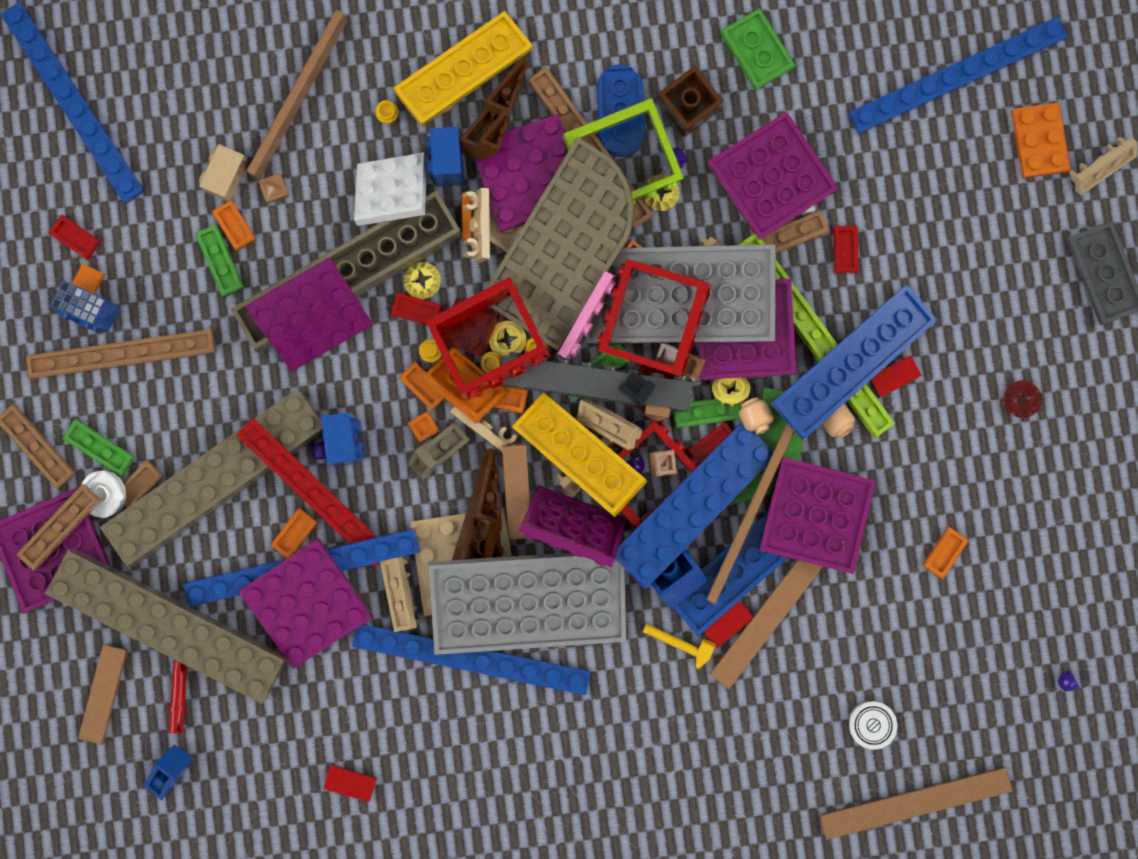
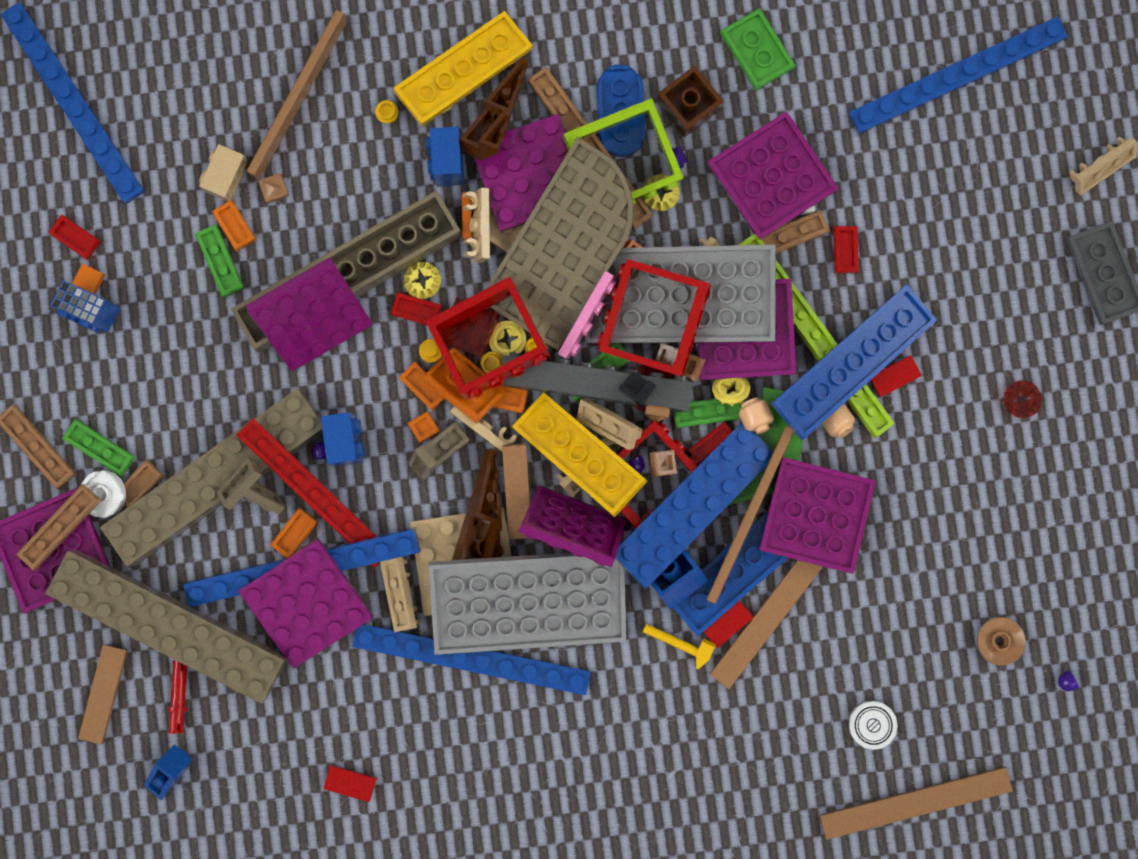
(121, 354): medium nougat tile -> none
(244, 485): none -> dark tan bracket
(390, 189): white plate -> none
(945, 553): orange tile -> none
(1012, 641): none -> medium nougat dish
(1040, 140): orange plate -> none

